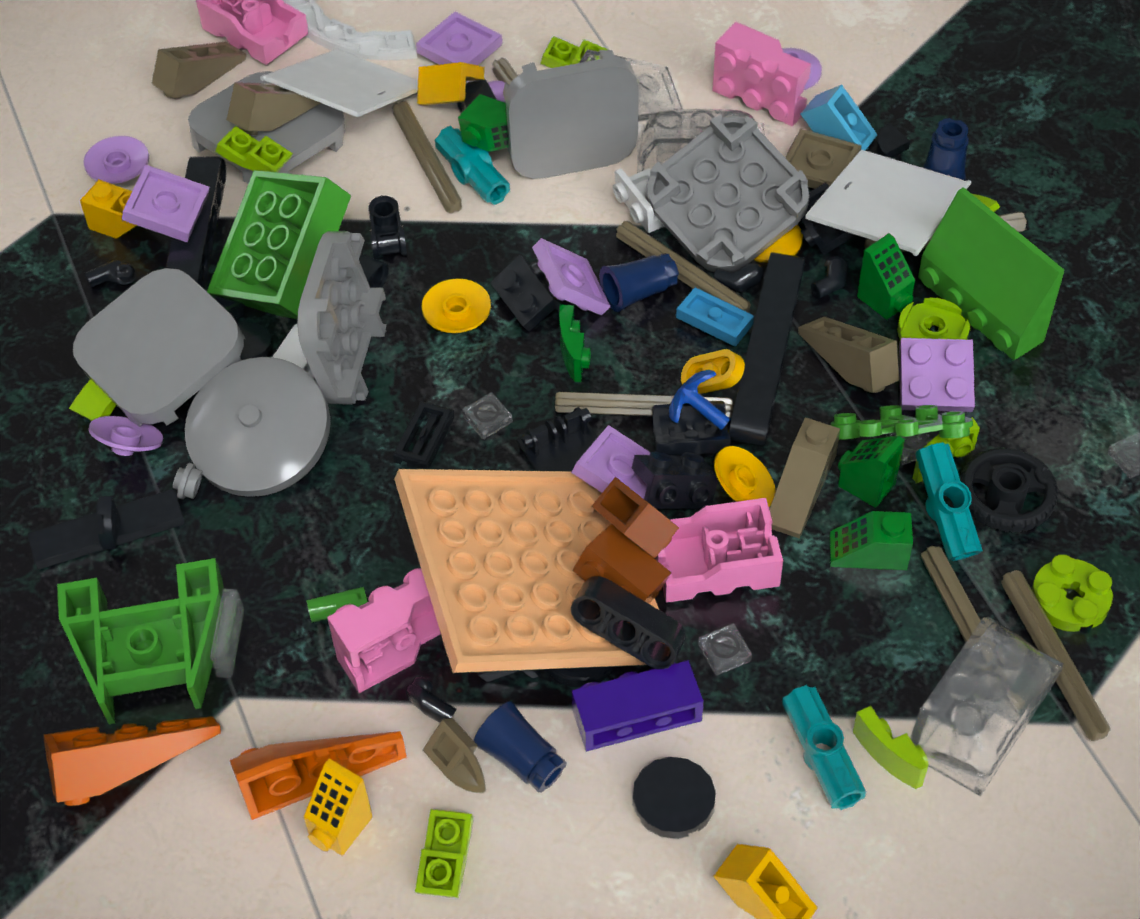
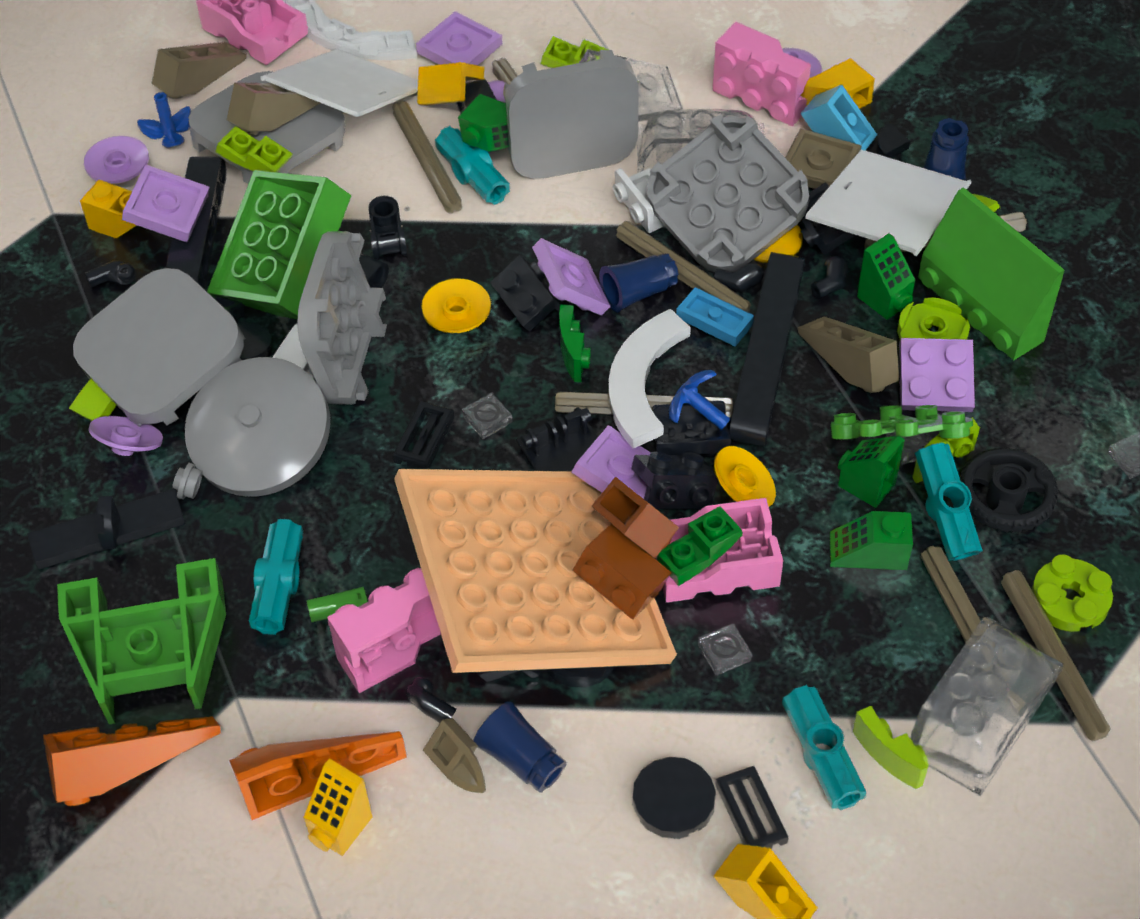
(169, 125): none -> blue plant
(227, 633): clear tile -> none
(276, 577): none -> teal piece
(444, 853): lime slope -> none
(610, 616): black beam -> none
(629, 376): none -> white tile
(636, 705): dark purple brick -> none
(706, 542): none -> green slope
(725, 363): yellow plate -> none
(764, 840): none -> black tile
(803, 476): dark tan slope -> none
(849, 74): none -> yellow slope

